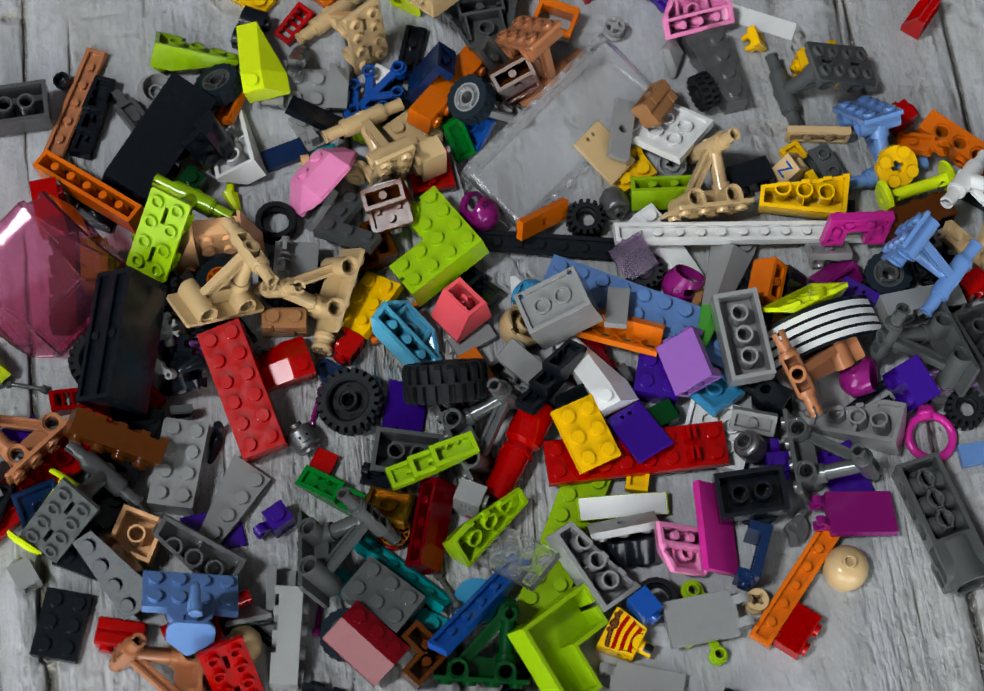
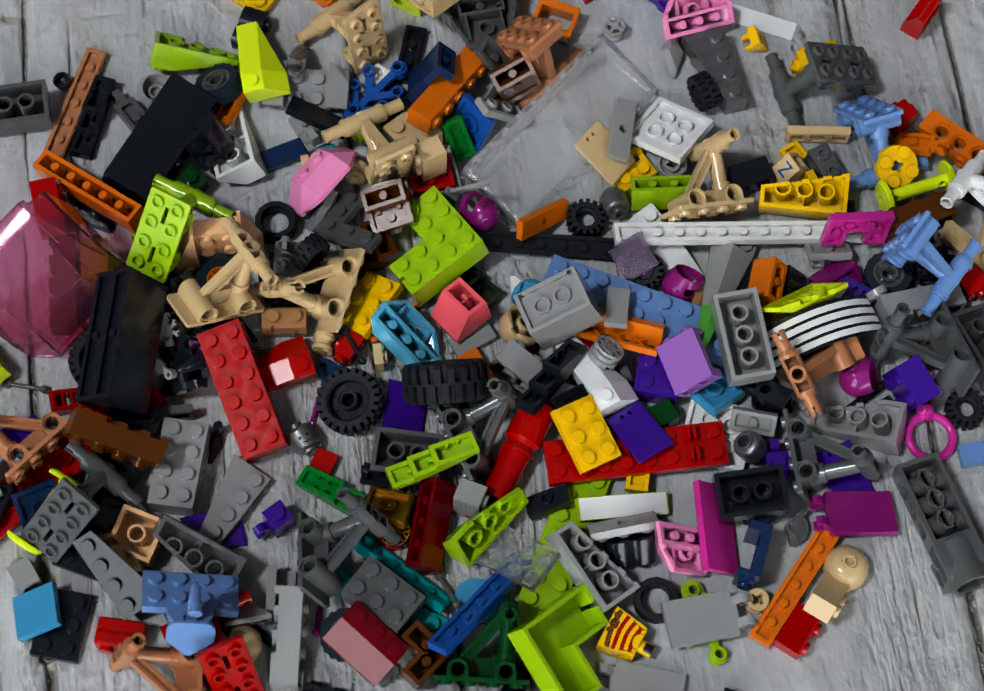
(37, 611): none -> dark azure tile
(231, 197): neon yellow bar -> none
(289, 20): red slope -> none
(310, 252): none -> black tyre
(344, 330): none -> black hinge
(380, 357): none -> tan plate
(451, 193): none -> light grey sword
(471, 99): black wheel -> none
(549, 501): none -> black plate
(604, 353): none -> light grey wheel
(645, 606): blue brick -> none
(655, 104): medium nougat brick -> none
(827, 598): none -> tan brick
(874, 294): none -> light grey tile

